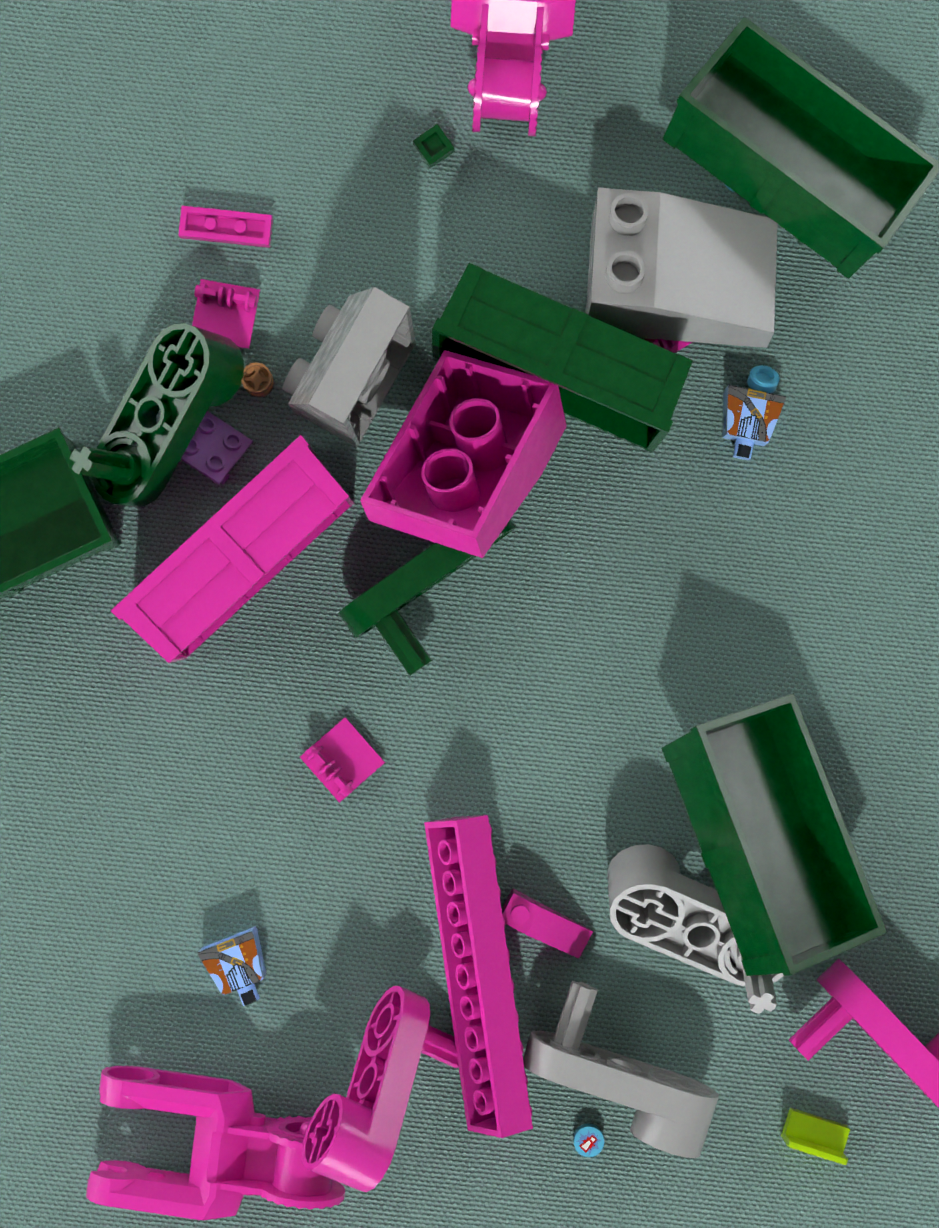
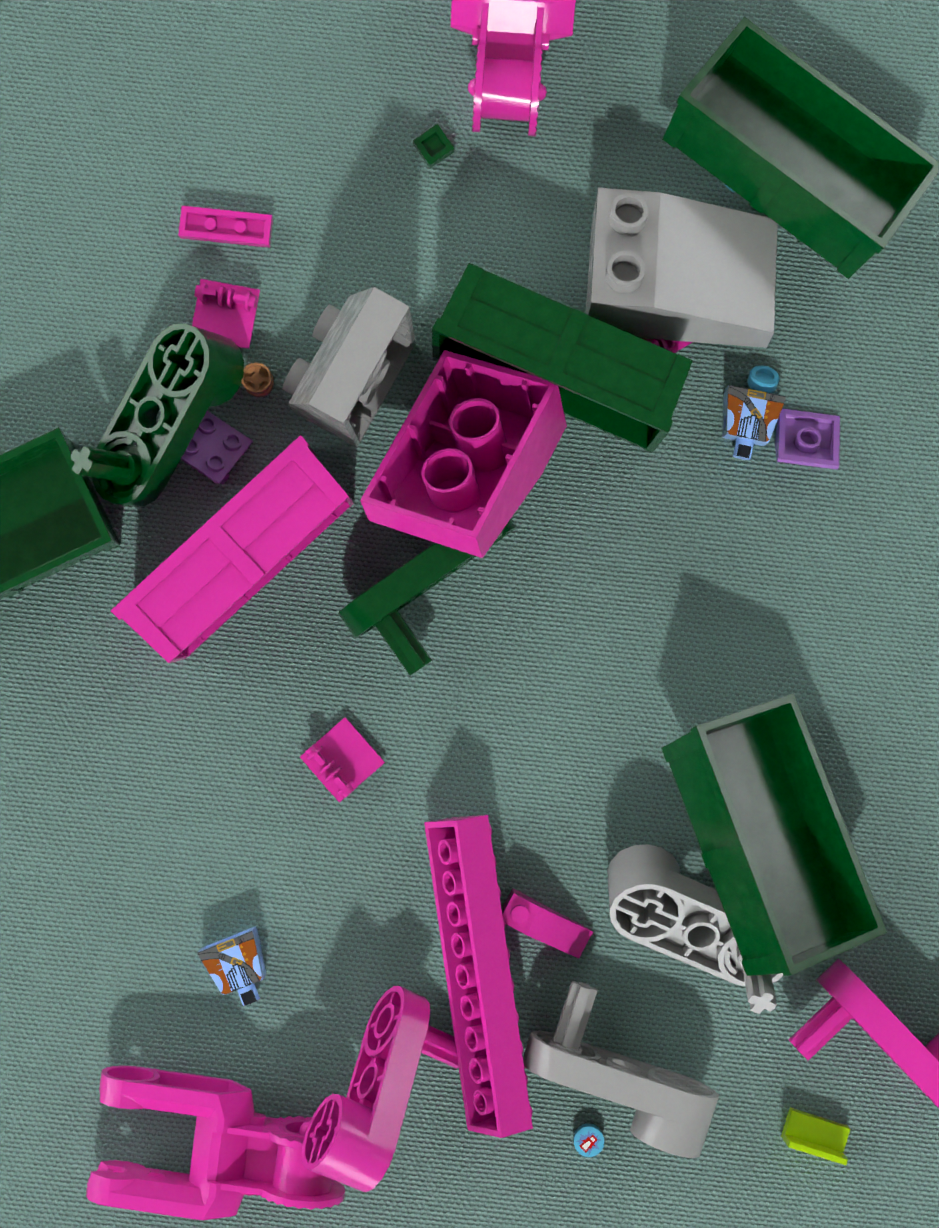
(808, 439): none -> medium lavender slope

